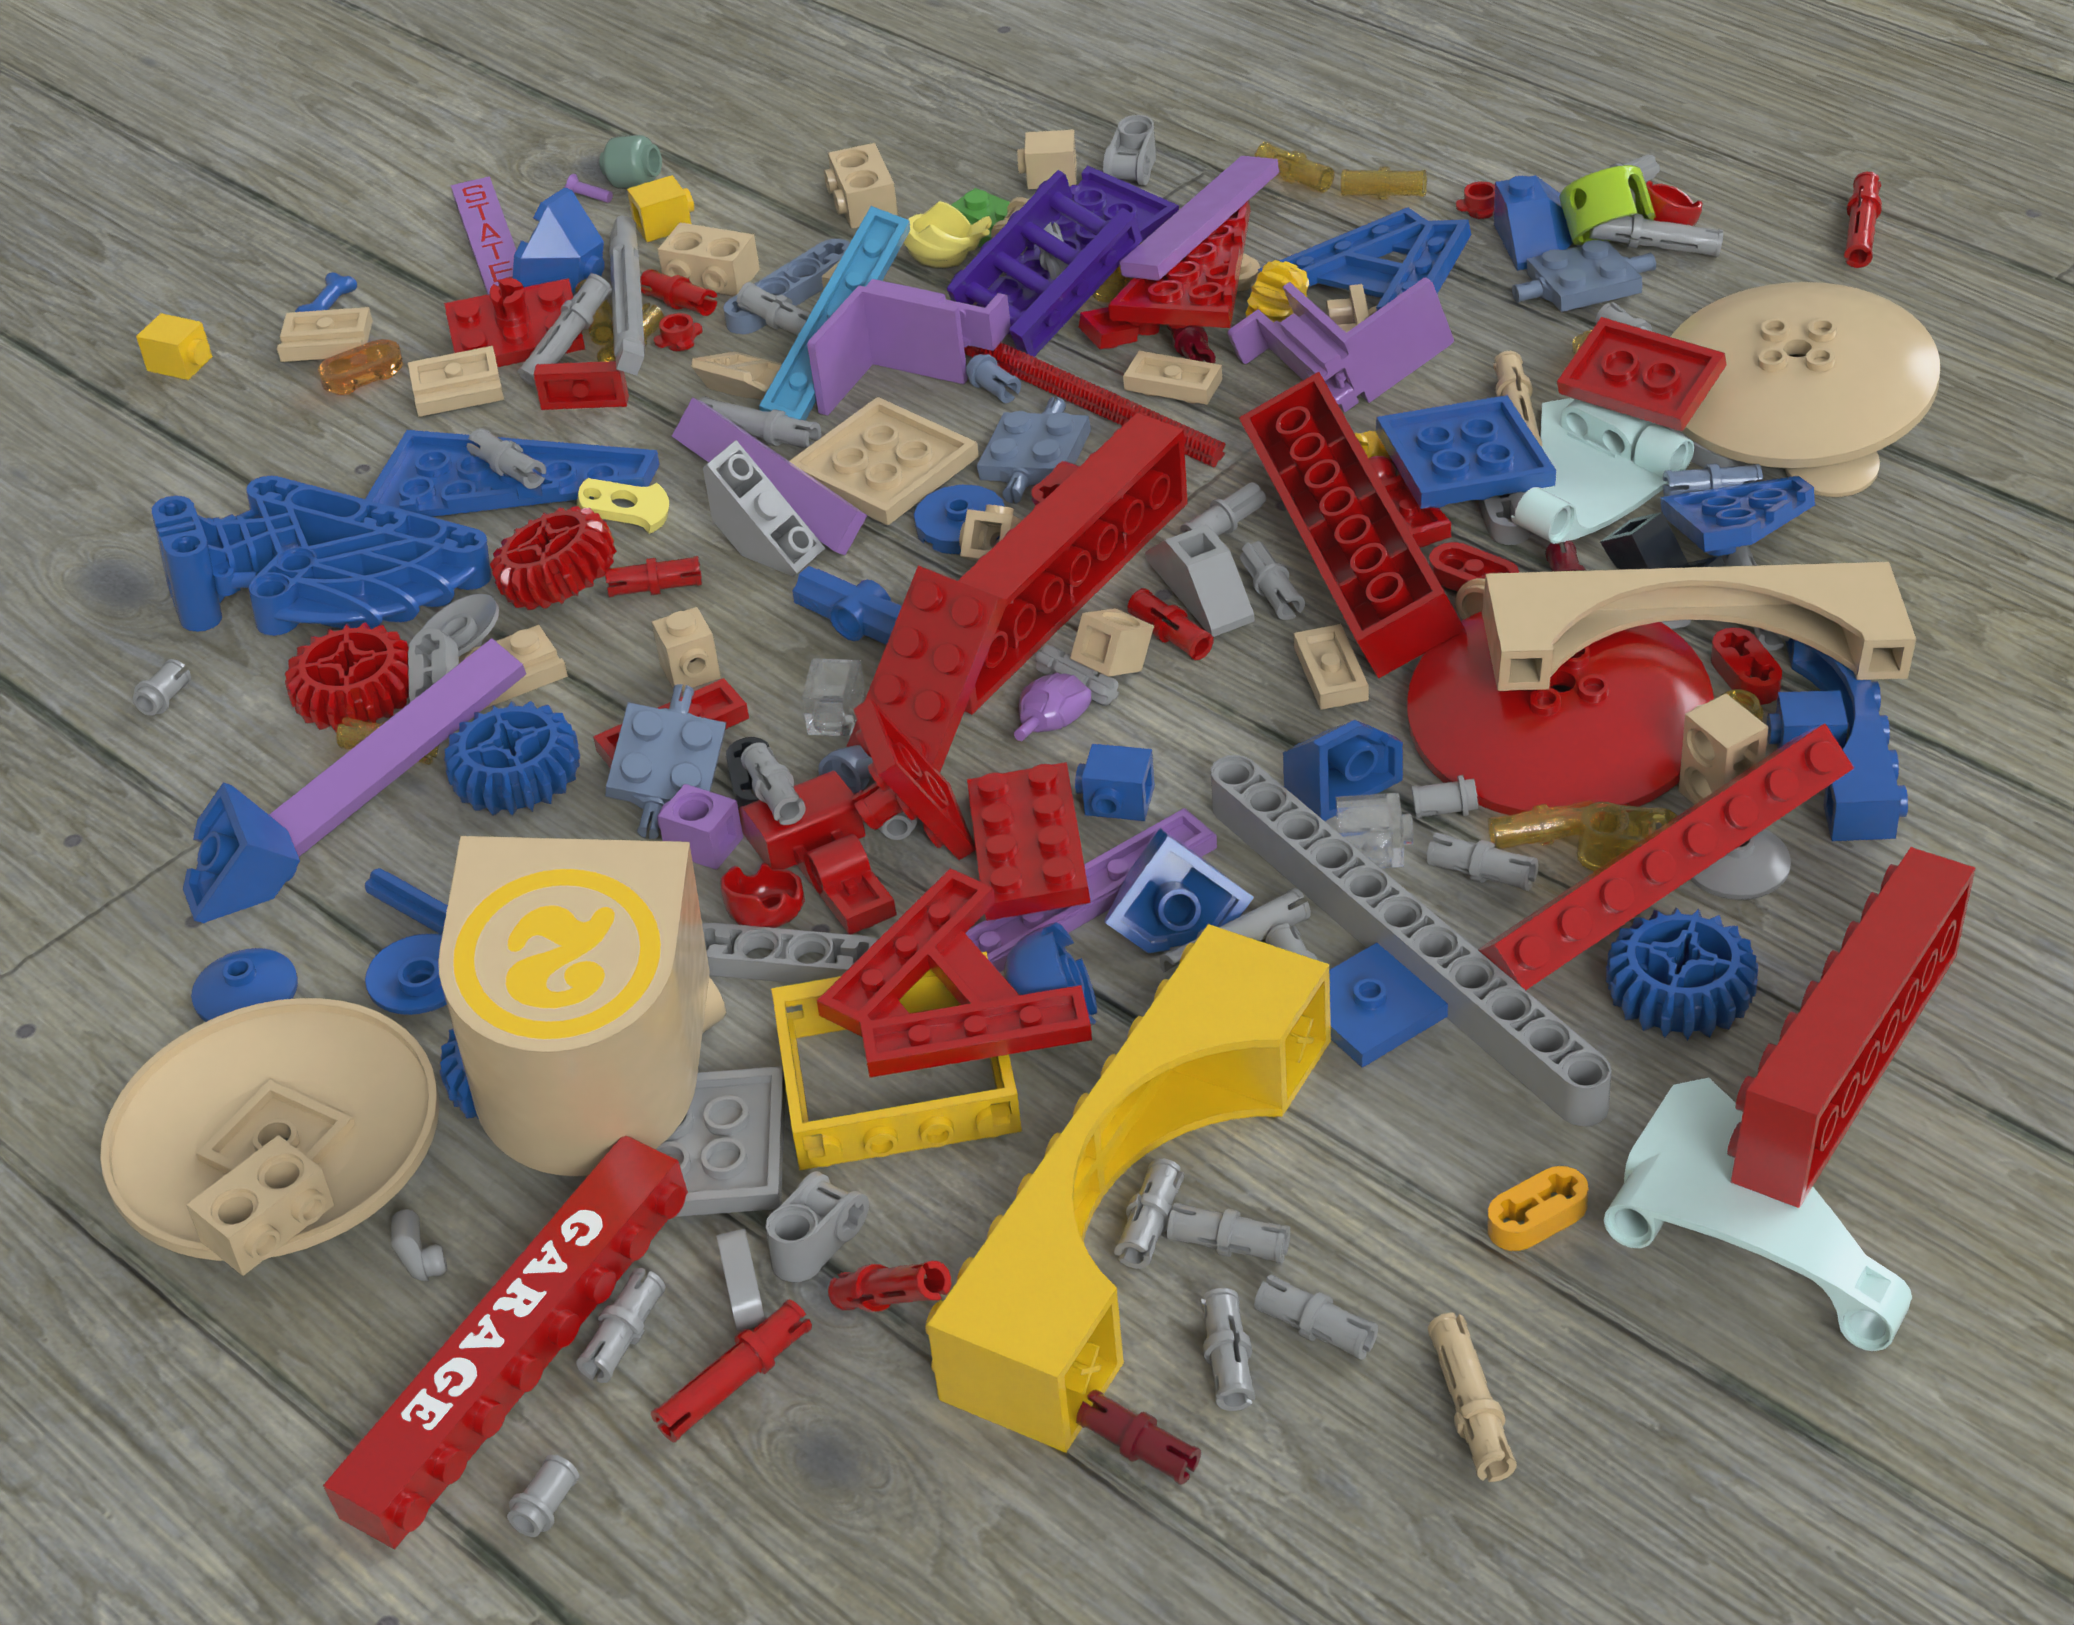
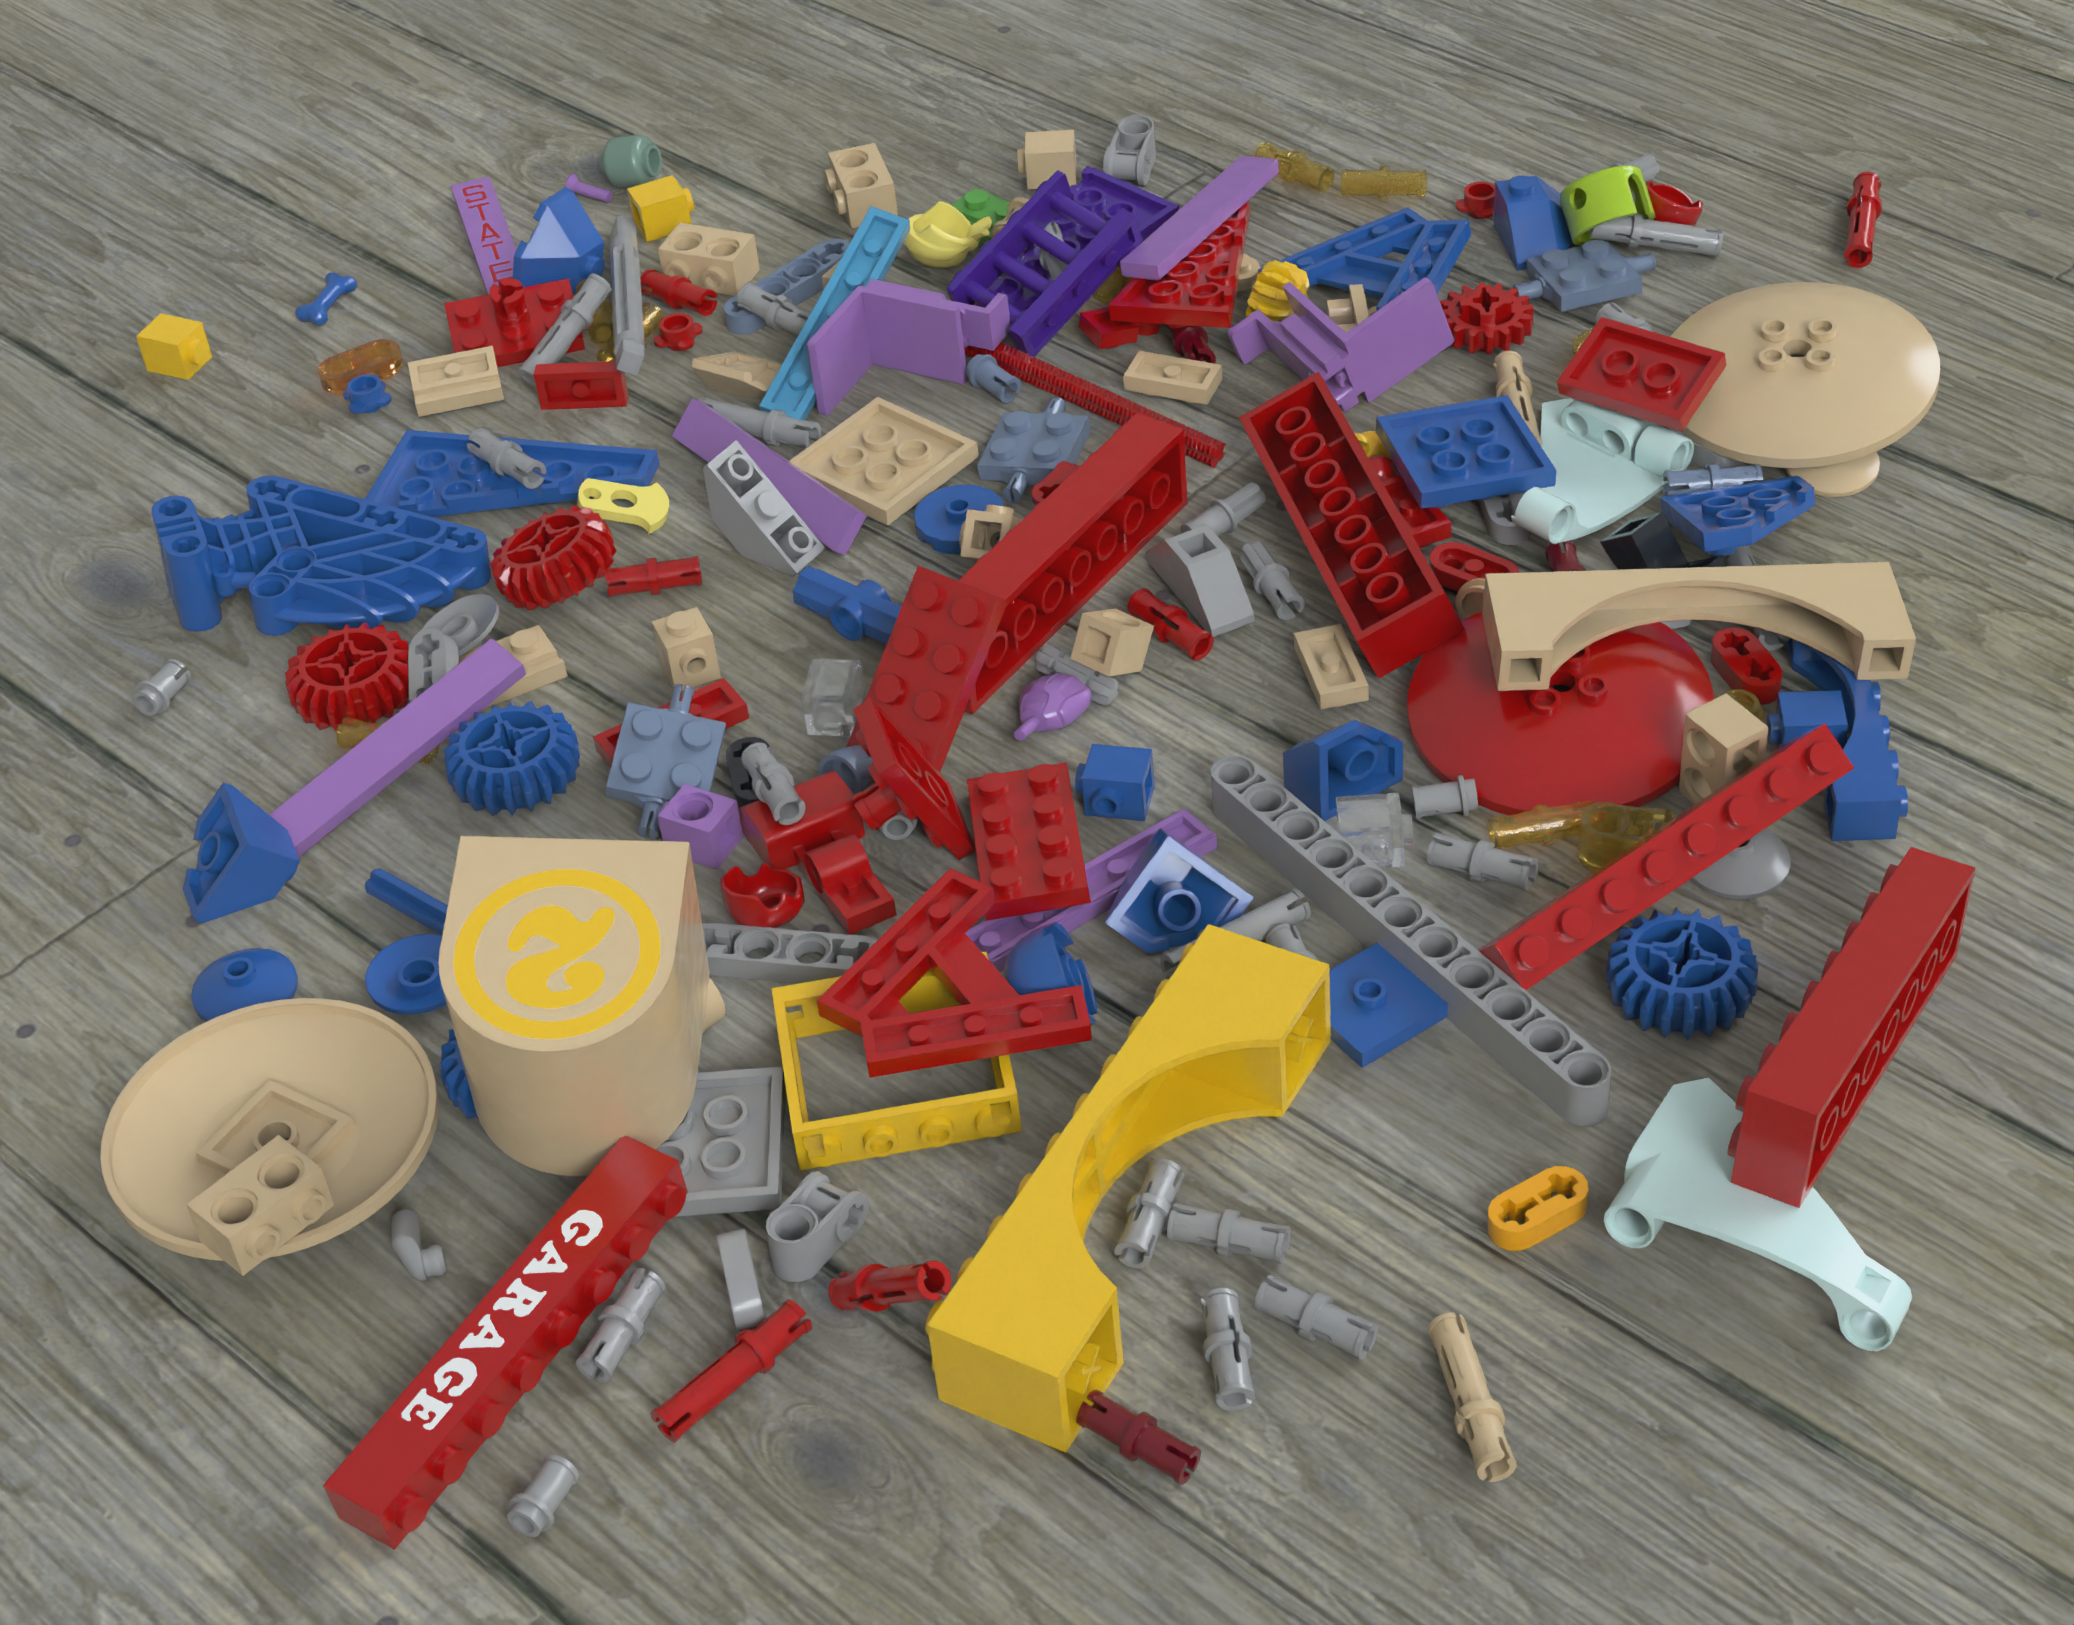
(323, 333): tan plate -> none
(366, 394): none -> blue plate
(1488, 317): none -> red gear

